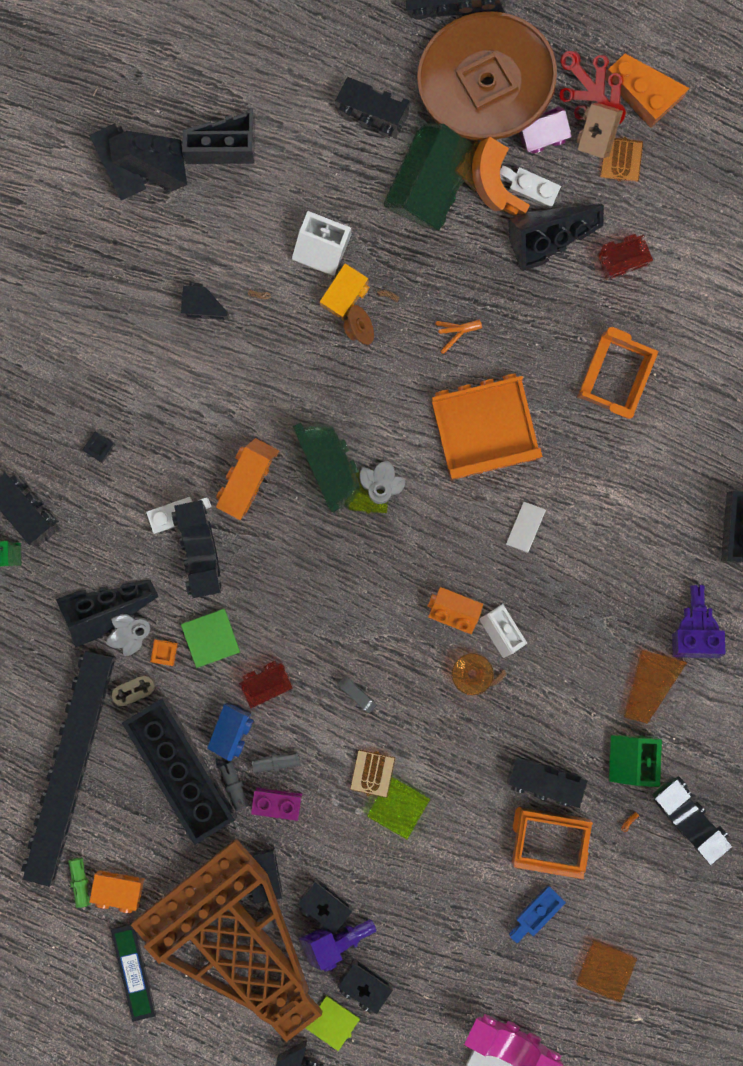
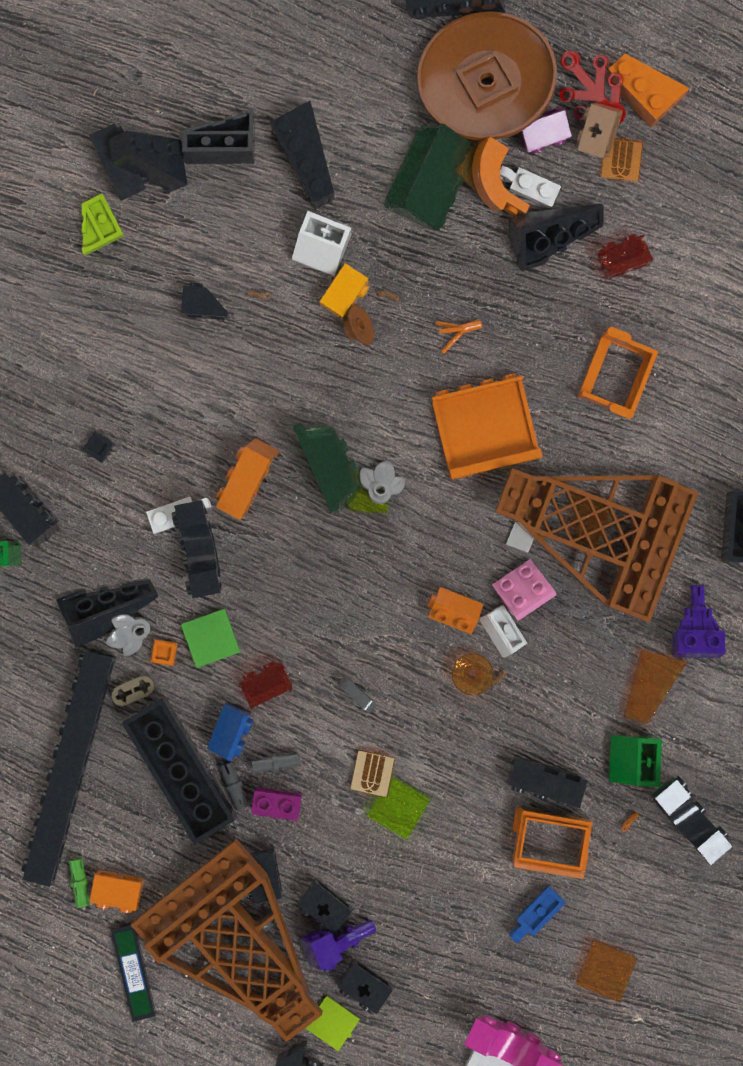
(98, 225): none -> lime wing
(303, 148): none -> black wedge
(372, 108): black wedge -> none
(524, 590): none -> bright pink plate
(589, 523): none -> clear orange wing
(650, 546): none -> dark orange wing

